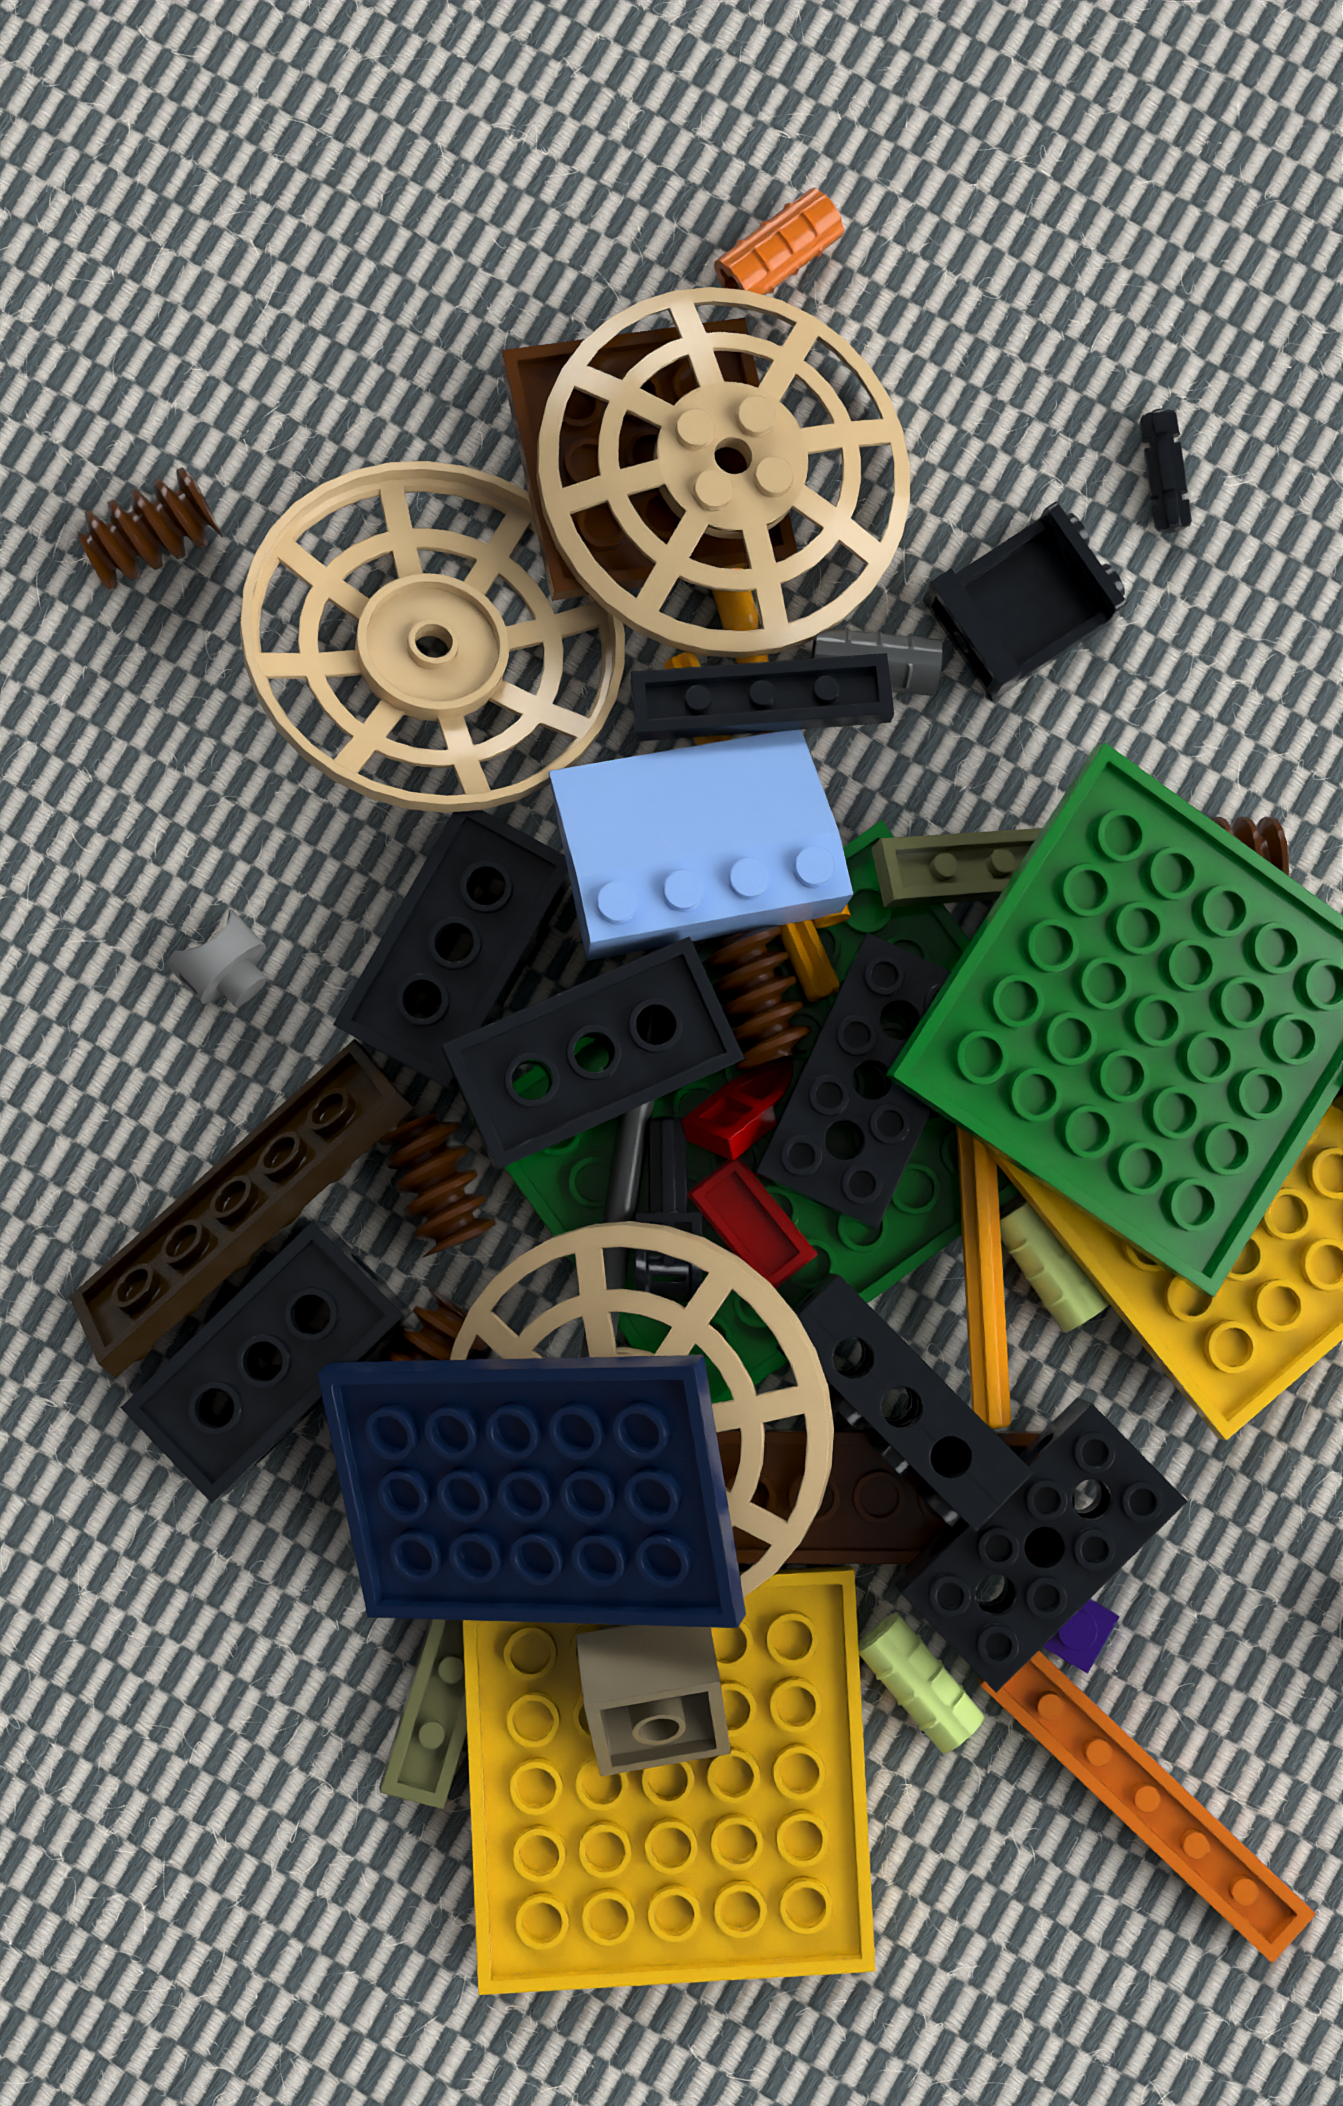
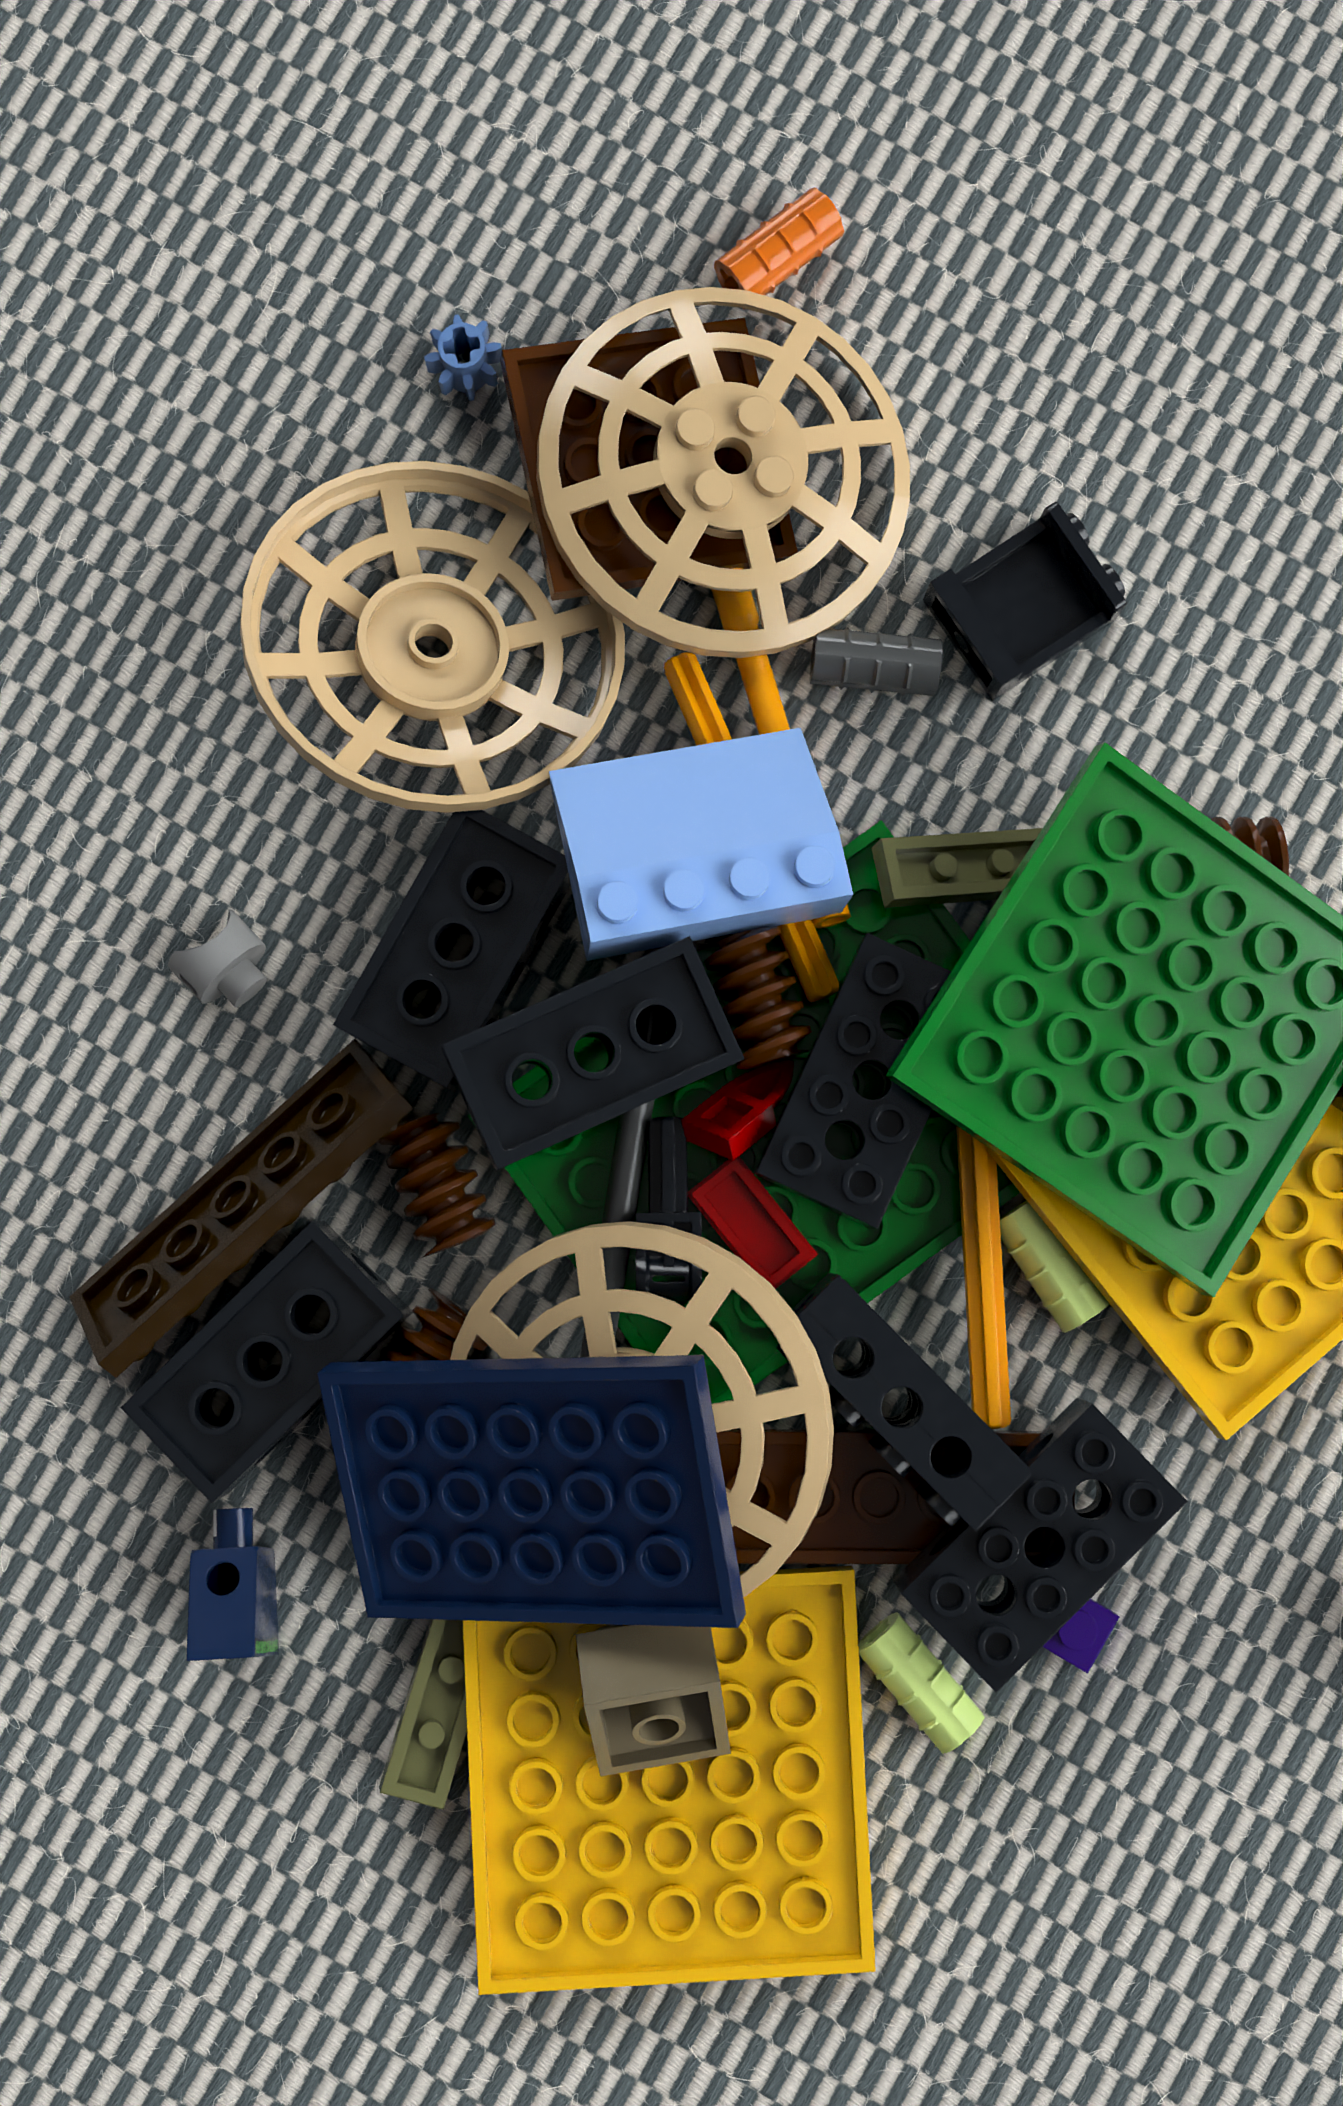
(147, 529): reddish brown piece -> none
(224, 1621): none -> dark blue torso
(461, 339): none -> medium blue gear
(761, 697): black plate -> none
(1154, 1805): orange plate -> none
(1165, 470): black axle -> none

